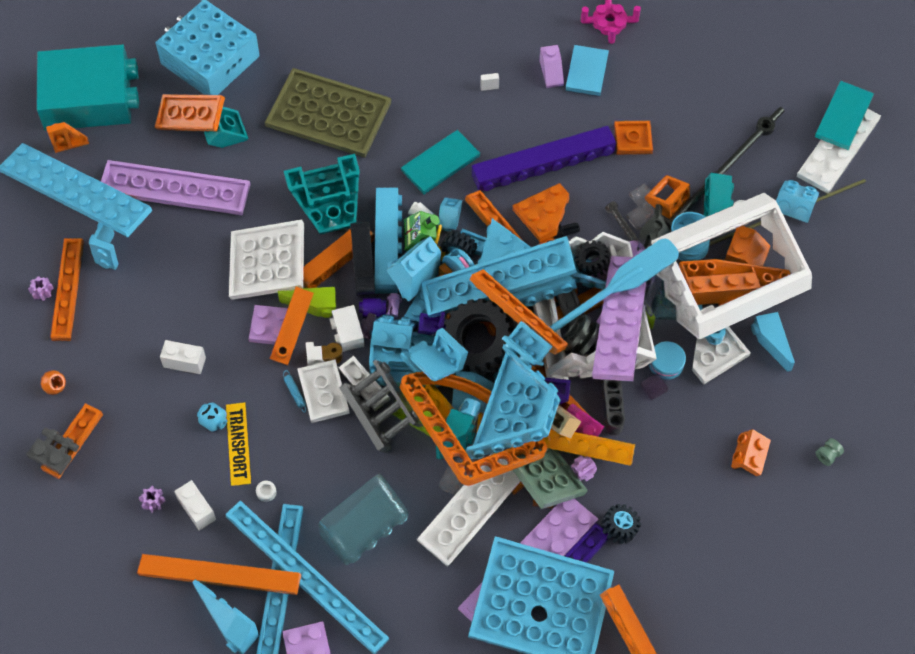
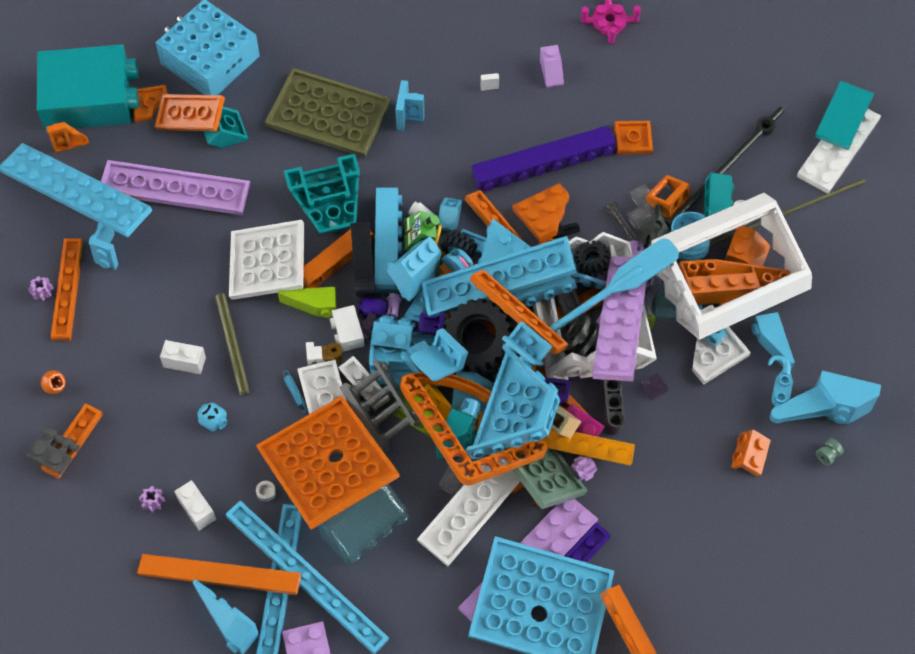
(148, 102): none -> orange tile
(232, 344): none -> olive axle
(238, 444): yellow sticker -> none
(266, 324): lavender plate -> none
(291, 326): orange piece -> none
(302, 464): none -> orange plate
(409, 106): none -> medium azure bracket
(440, 162): teal tile -> none
(587, 70): medium azure tile -> none
(628, 525): black wheel -> none
(669, 360): medium azure head -> none
(797, 200): medium azure bracket -> none
(834, 396): none -> medium azure slope

